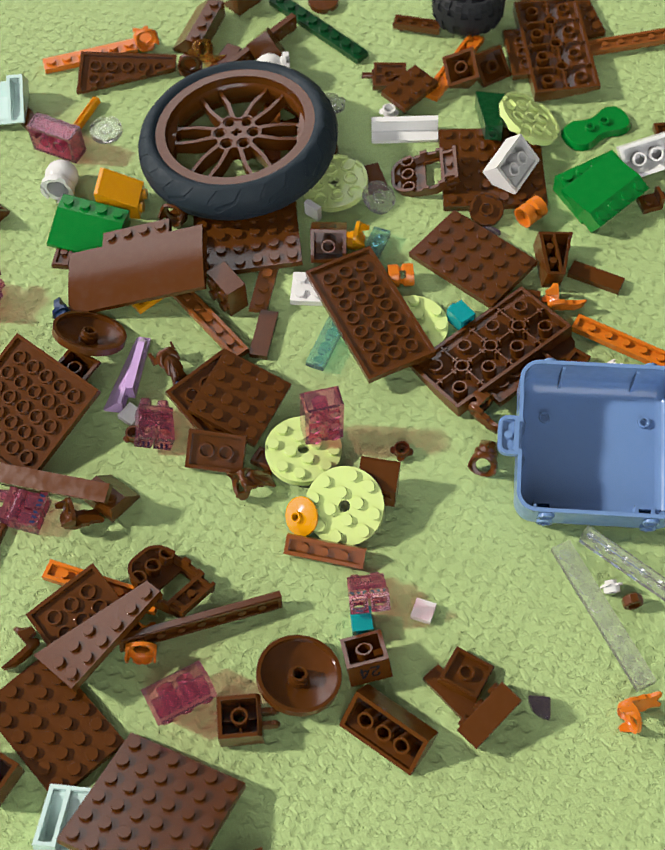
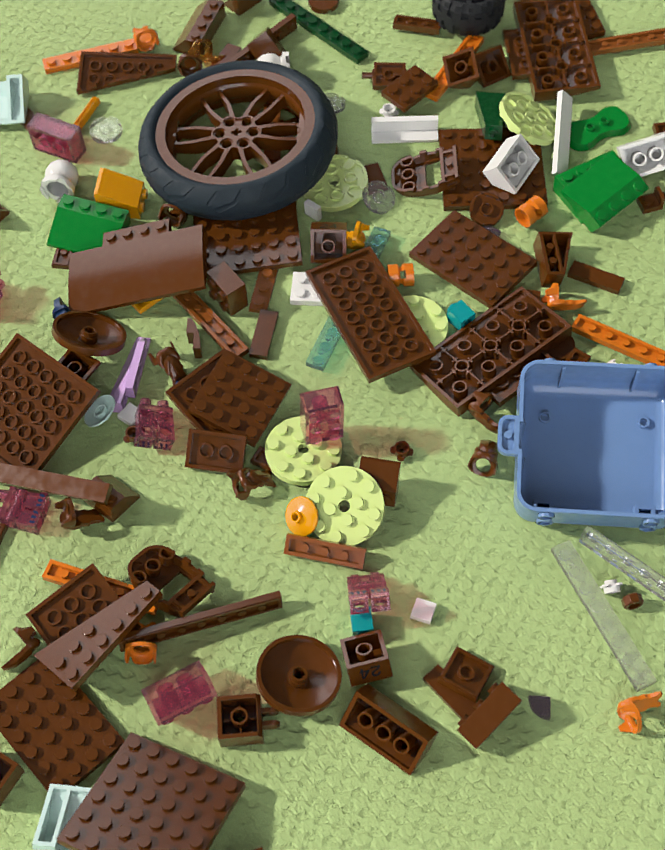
(100, 411): none -> light aqua dish
(193, 337): none -> reddish brown slope
(562, 133): none -> white tile

